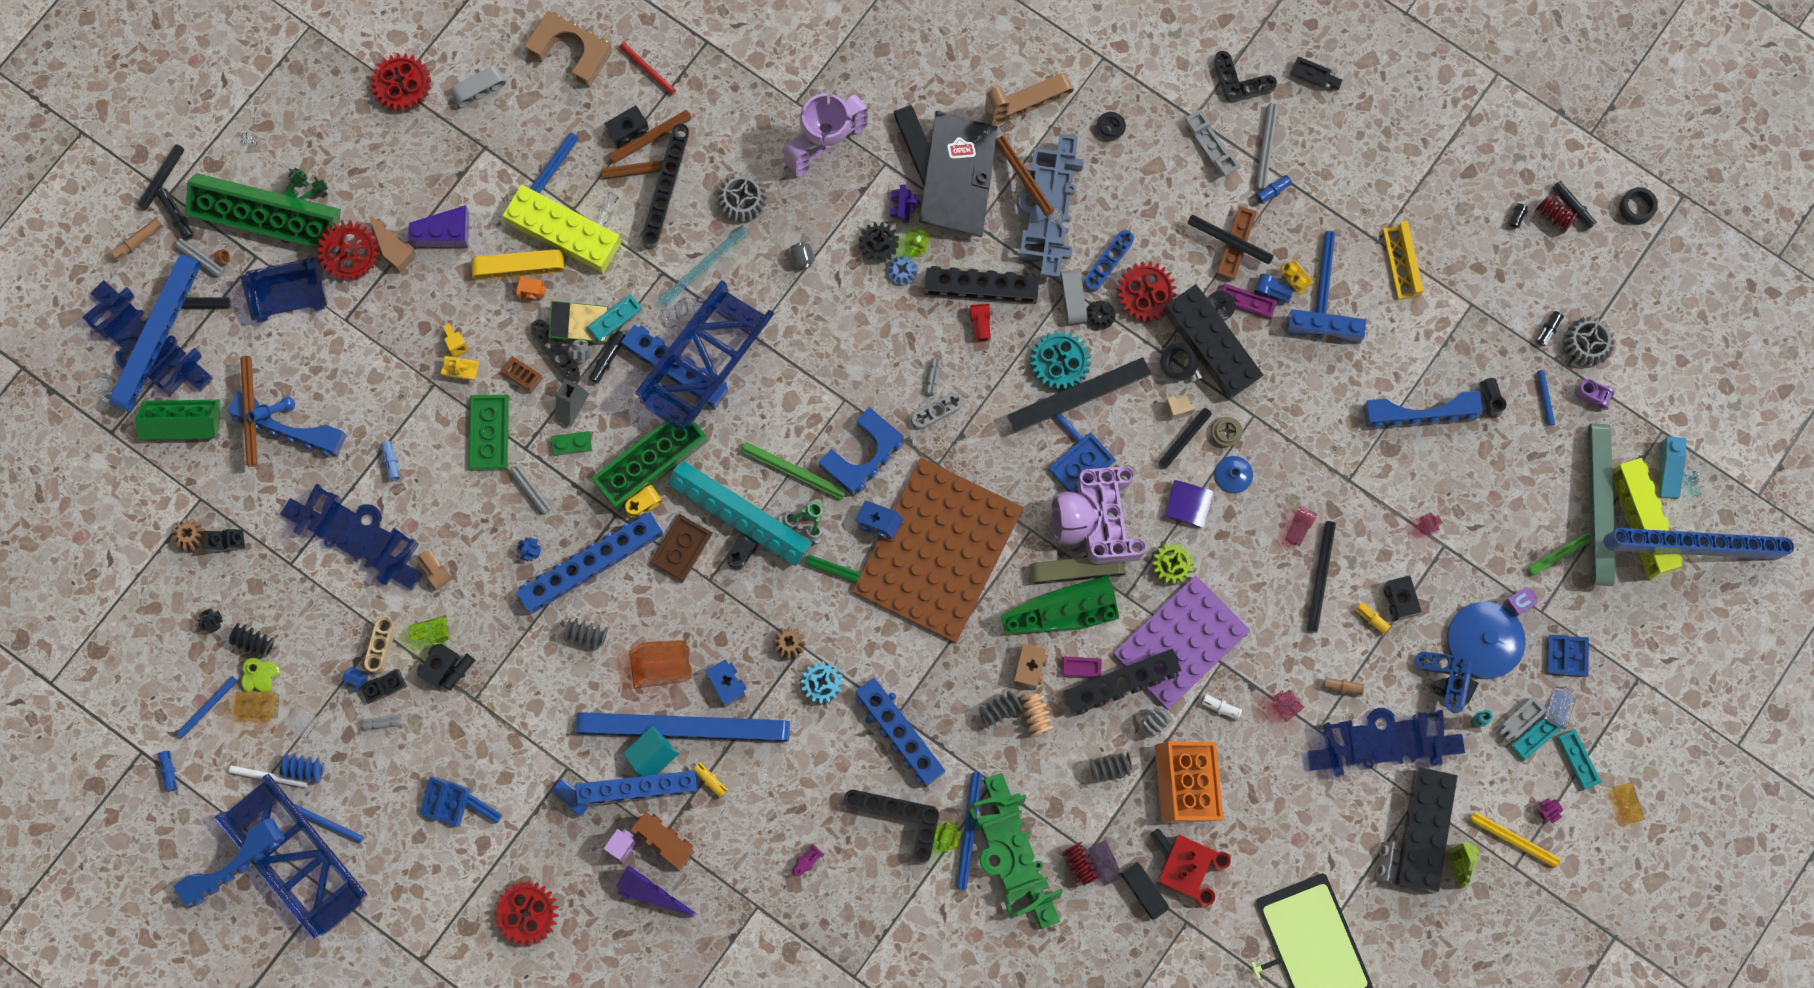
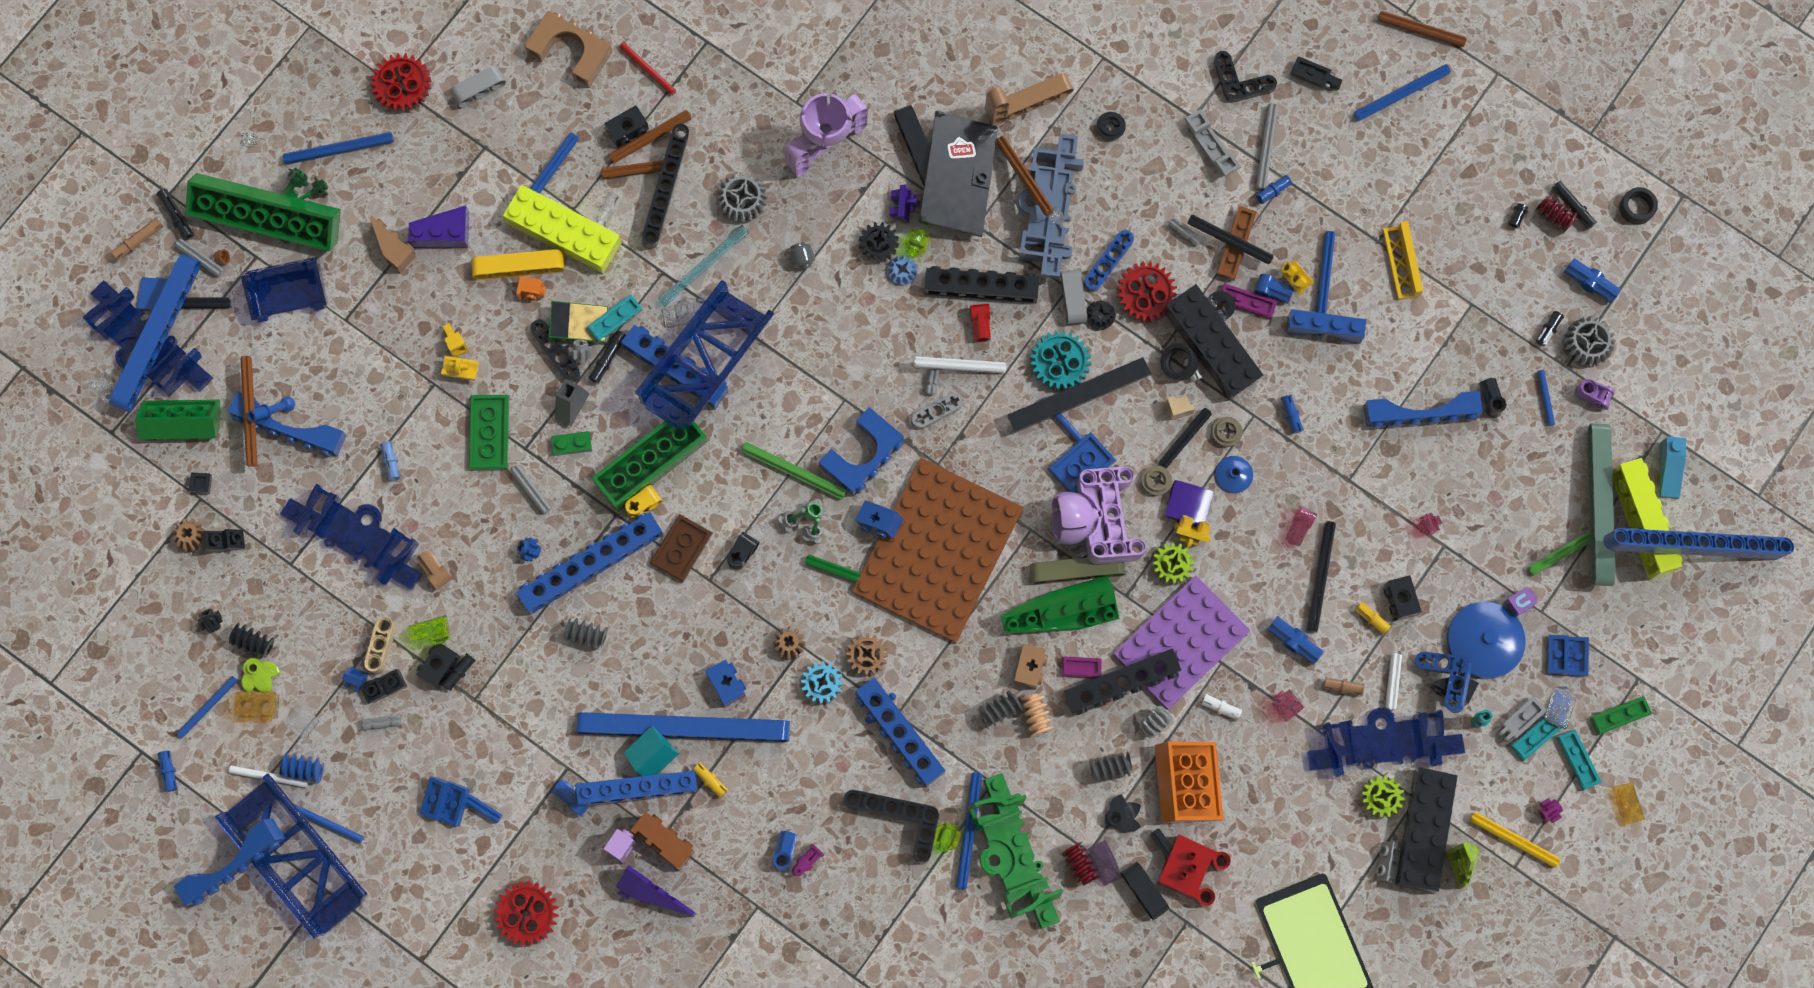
(150, 292): none -> blue piece
(160, 177): black axle -> none
(200, 483): none -> black plate
(337, 148): none -> blue axle
(359, 262): red gear -> none
(528, 386): dark orange slope -> none
(660, 663): clear orange slope -> none
(739, 513): teal brick -> none
(785, 849): none -> blue piece
(860, 647): none -> medium nougat gear
(960, 365): none -> white axle
(1125, 813): none -> black plate
(1153, 472): none -> dark tan gear
(1184, 528): none -> yellow hips
(1185, 232): none -> light grey axle
(1292, 414): none -> blue pin
(1295, 640): none -> blue piece
(1384, 804): none -> lime gear
(1393, 681): none -> white axle
(1402, 92): none -> blue axle
(1422, 28): none -> dark orange axle
(1592, 280): none -> blue piece
(1620, 715): none -> green tile
(1693, 480): clear light blue bar -> none

